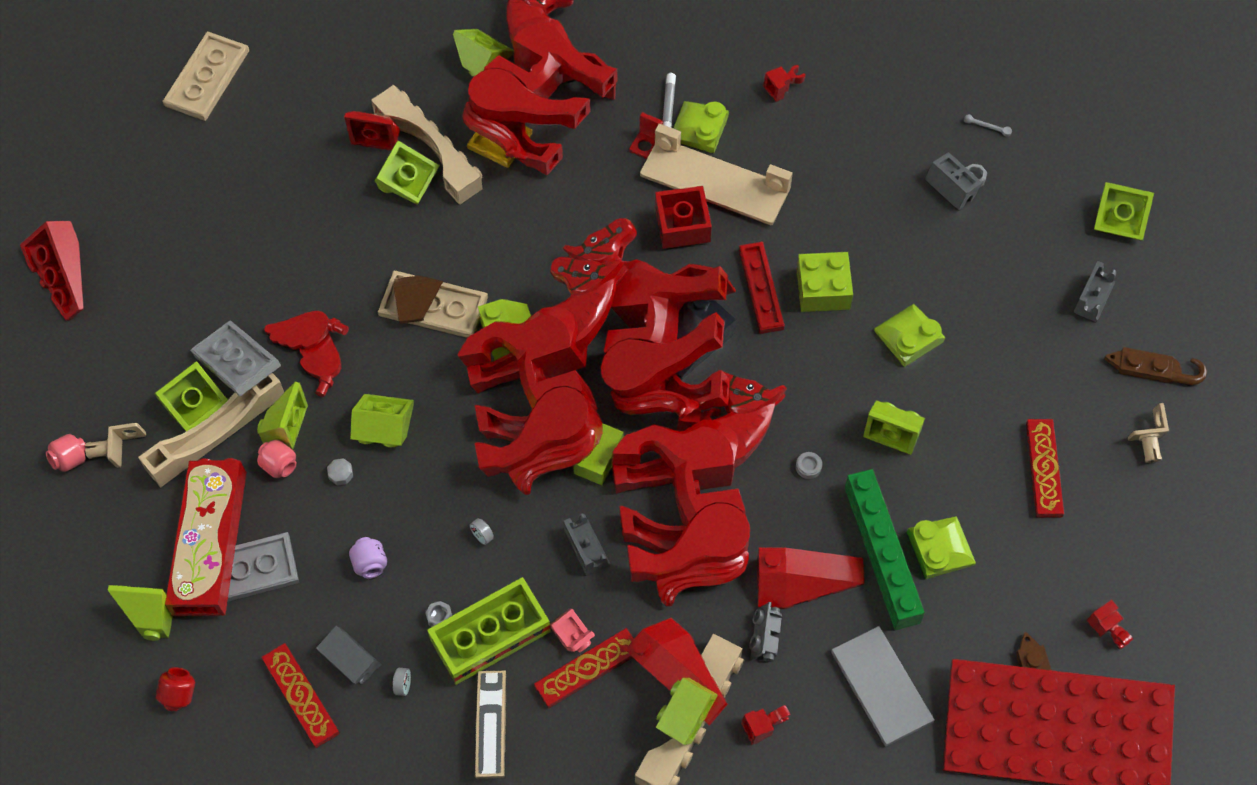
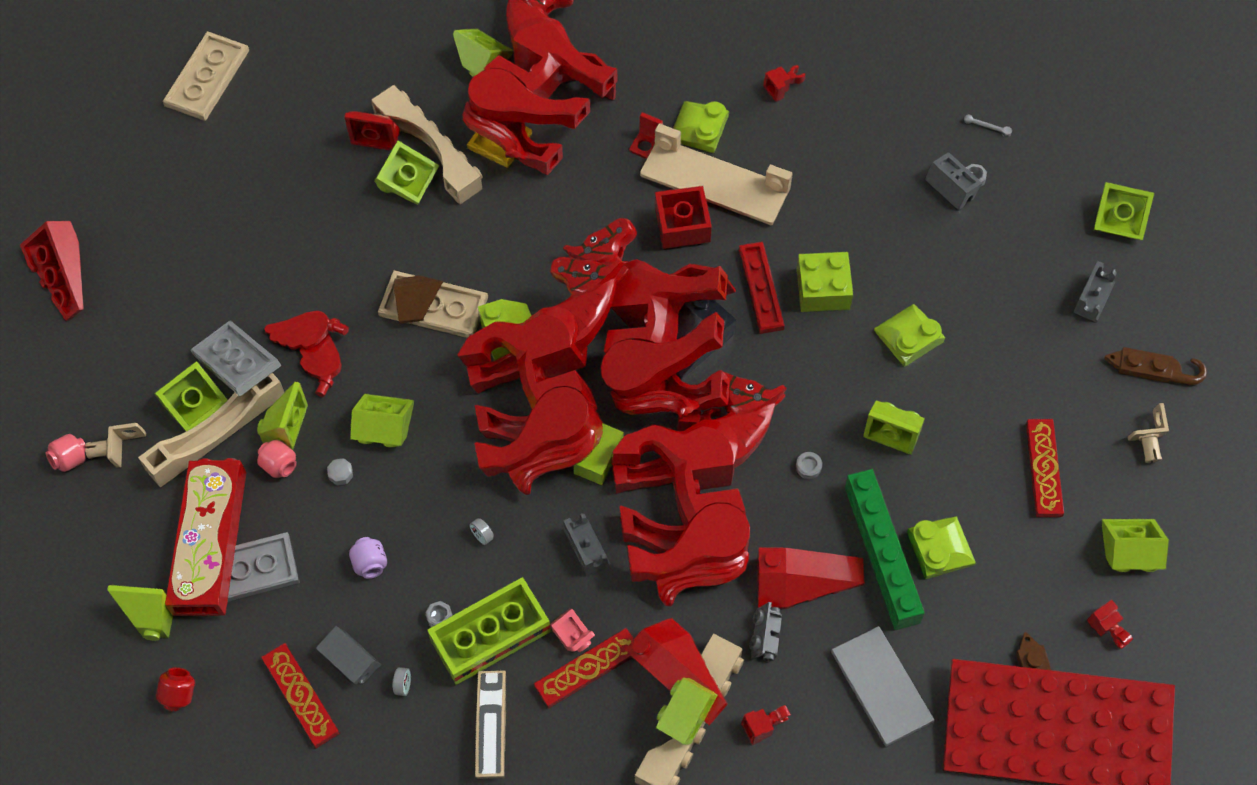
(669, 99): light grey bar -> none
(1134, 544): none -> lime slope

